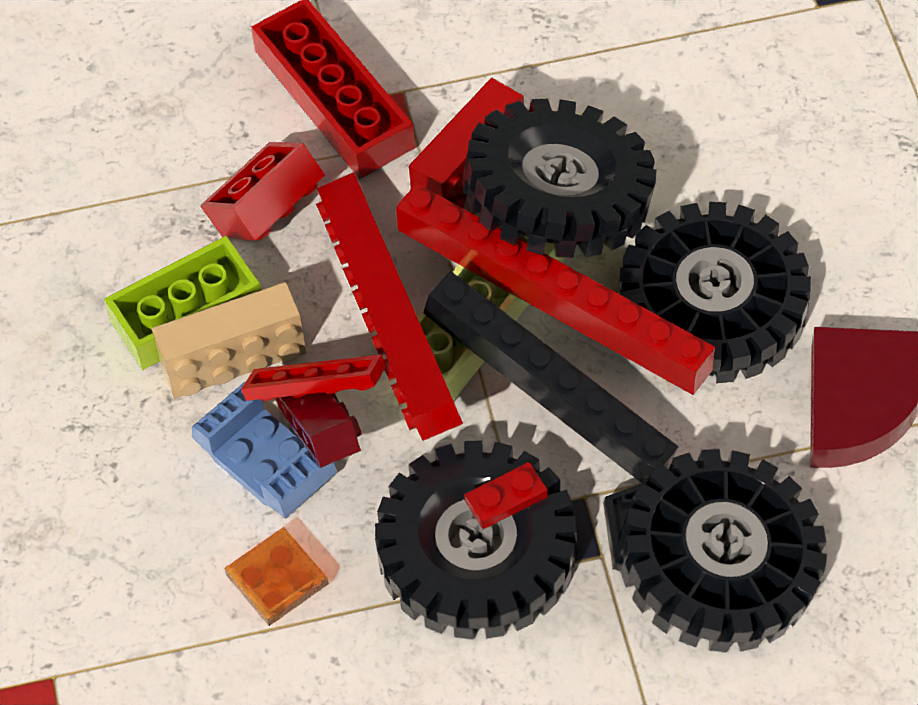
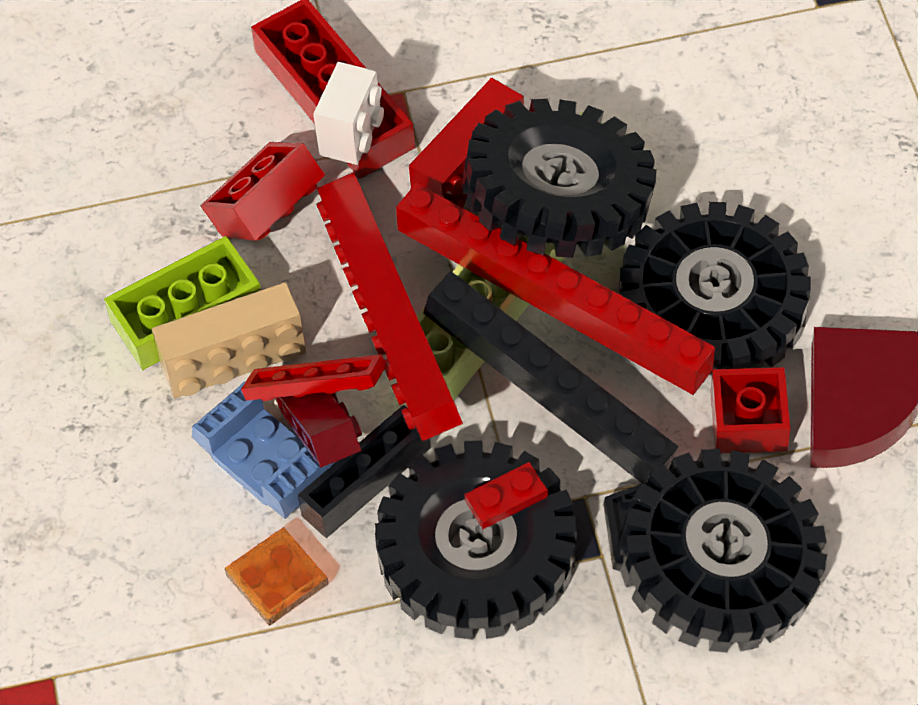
(348, 113): none -> white brick
(361, 476): none -> black brick
(750, 410): none -> red brick

